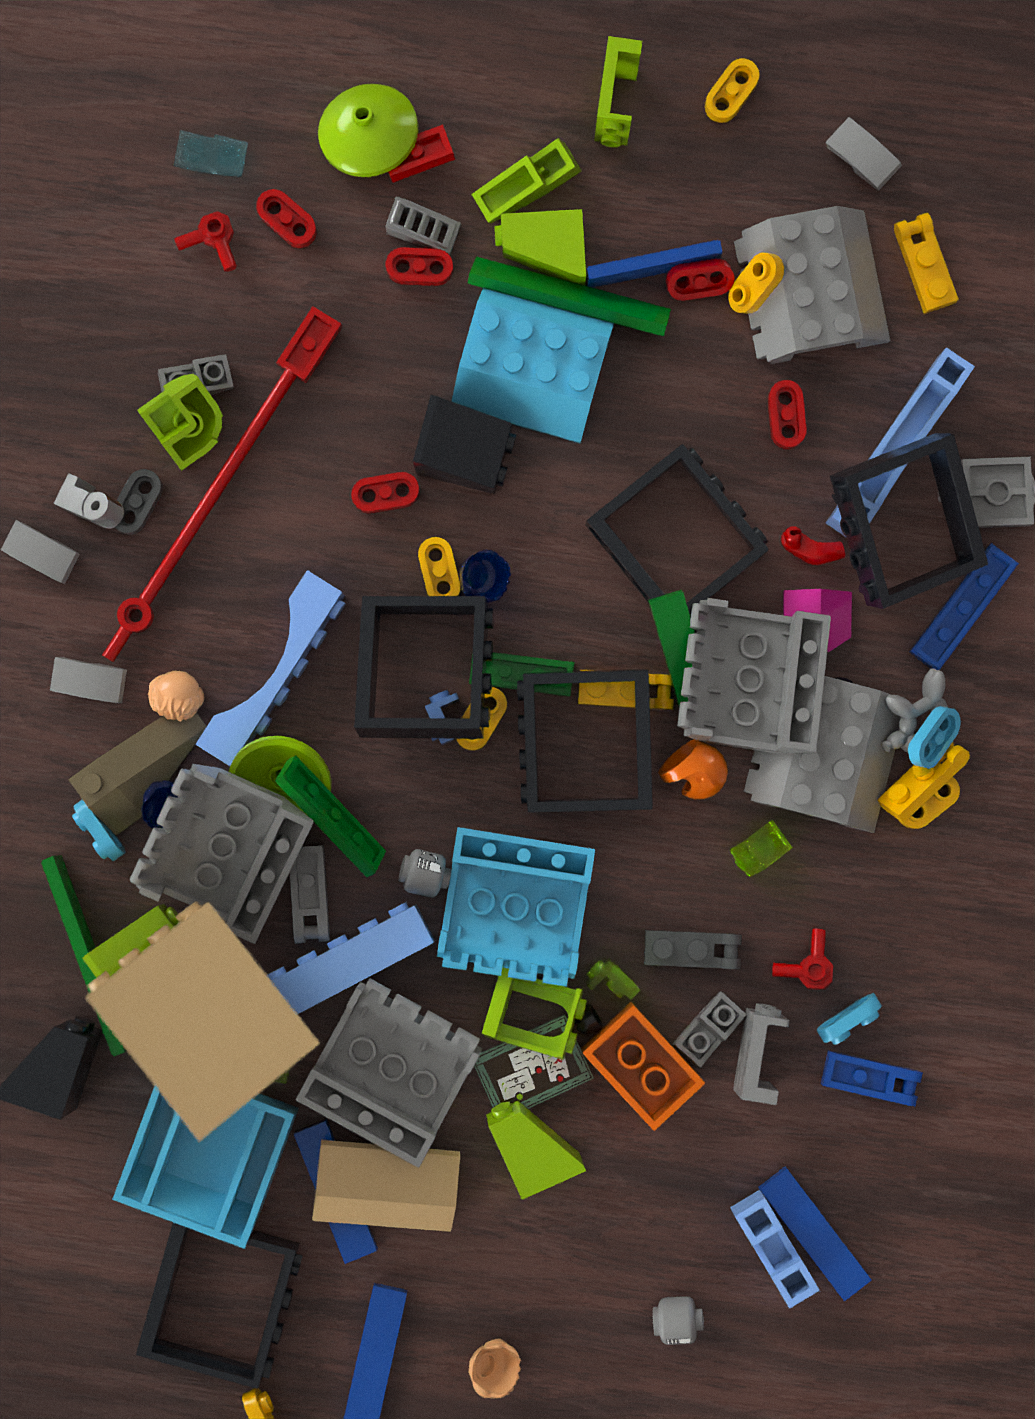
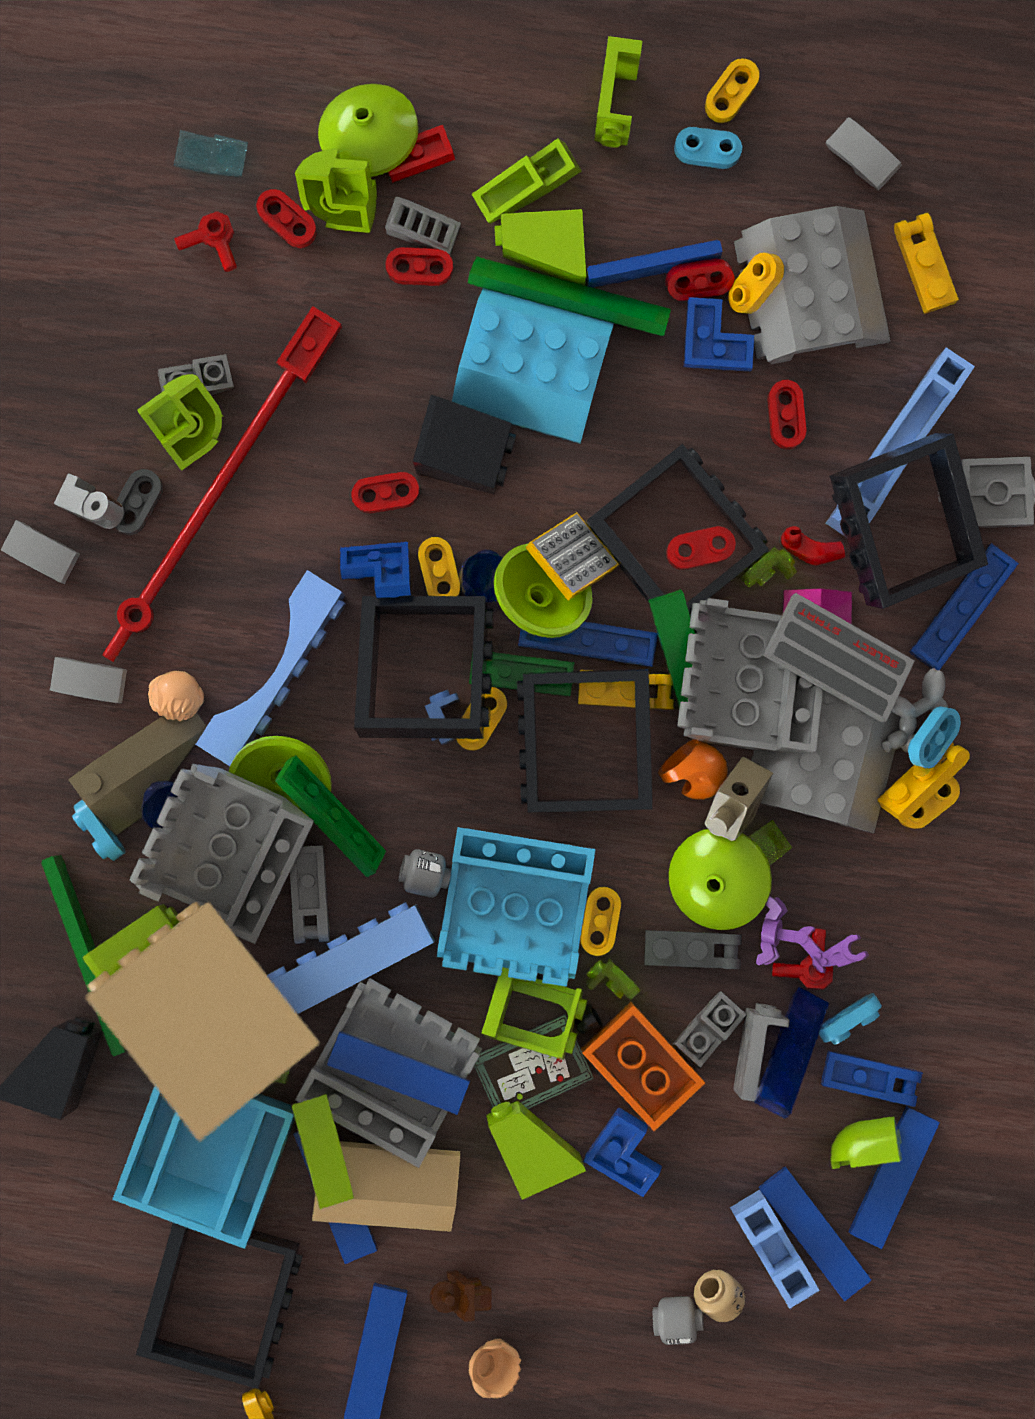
(322, 1151): none -> lime slope
(338, 191): none -> lime brick
(385, 562): none -> blue plate
(398, 1072): none -> blue tile
(461, 1296): none -> reddish brown hips
(520, 580): none -> lime dish
(572, 556): none -> tile
(600, 643): none -> blue tile
(600, 920): none -> yellow plate
(615, 1153): none -> blue plate
(701, 548): none -> red plate
(707, 345): none -> blue plate
(708, 149): none -> medium azure plate
(719, 1295): none -> tan head
(734, 813): none -> dark tan torso
(738, 868): none -> lime dish
(763, 571): none -> clear neon green bracket
(772, 933): none -> medium lavender piece
(791, 1053): none -> clear blue plate
(839, 657): none -> tile
(867, 1144): none -> lime brick
(893, 1180): none -> blue tile

